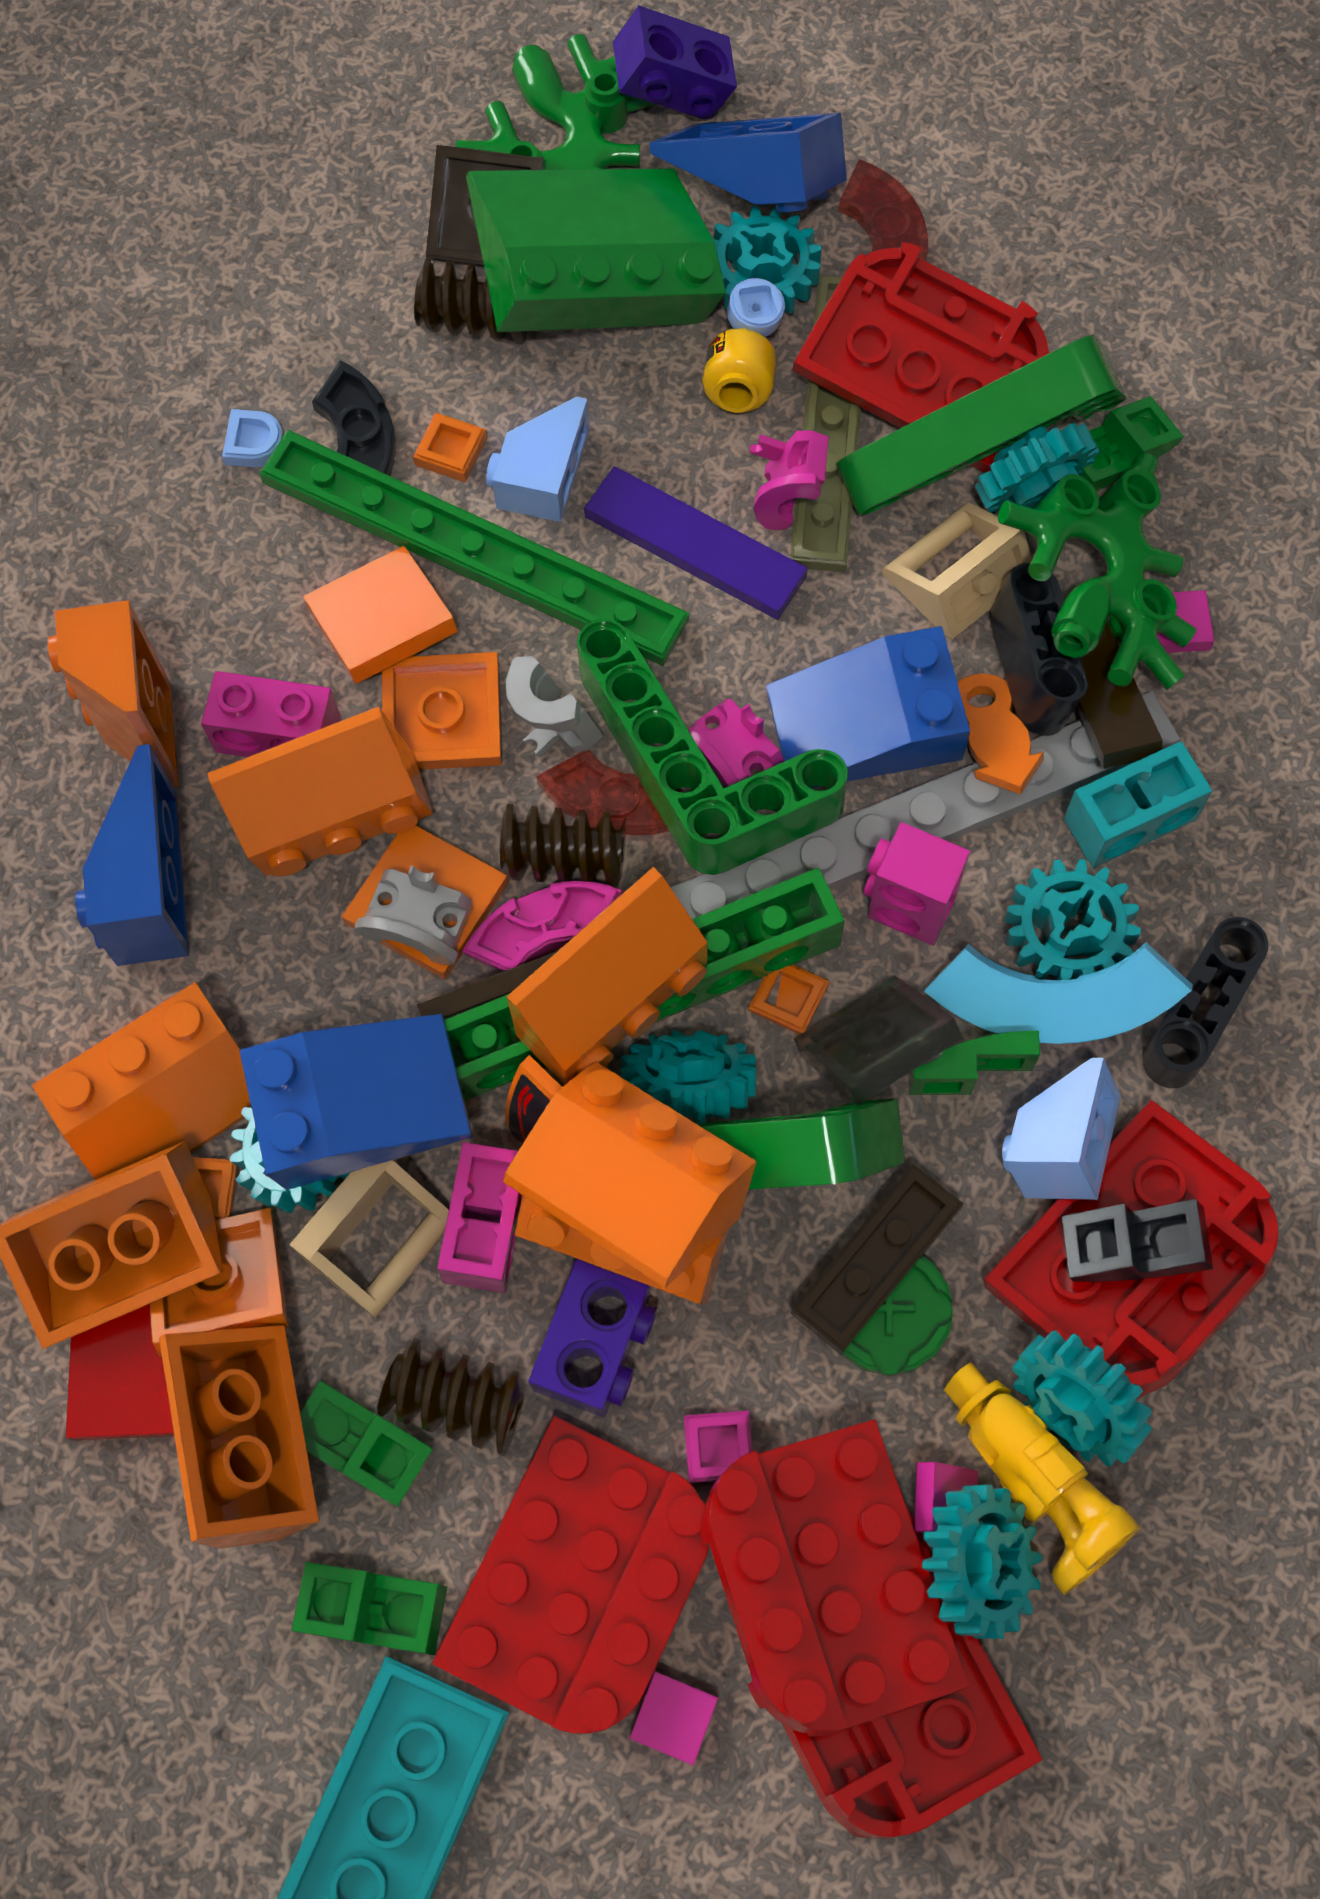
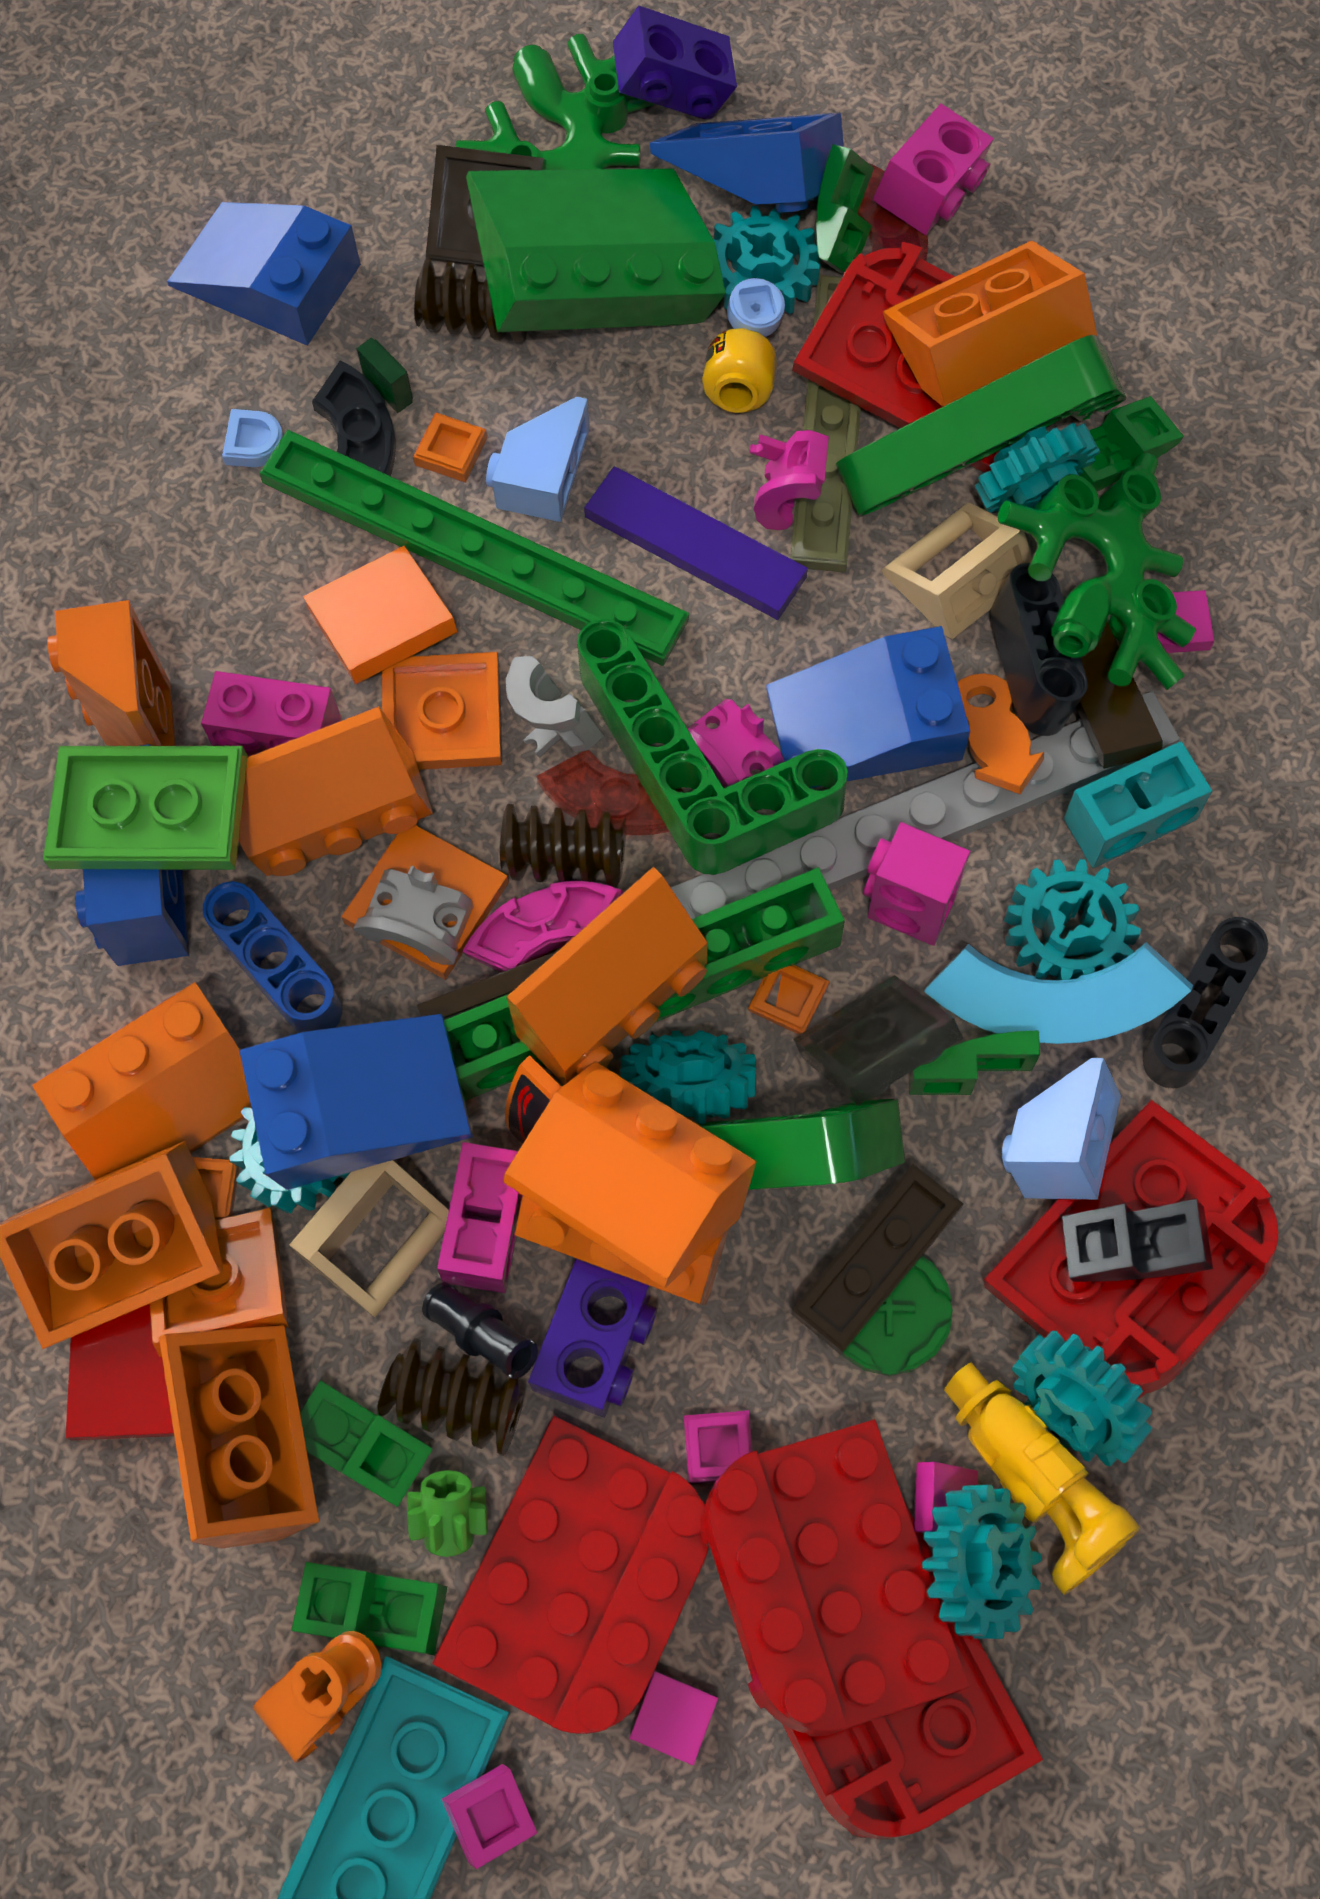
(146, 807): none -> bright green tile
(260, 936): none -> blue beam
(271, 265): none -> blue slope
(319, 1692): none -> orange piece
(385, 374): none -> dark green tile
(447, 1513): none -> bright green gear
(480, 1330): none -> black pin
(489, 1816): none -> dark pink tile
(838, 226): none -> green slope
(934, 169): none -> dark pink brick
(991, 321): none -> orange slope

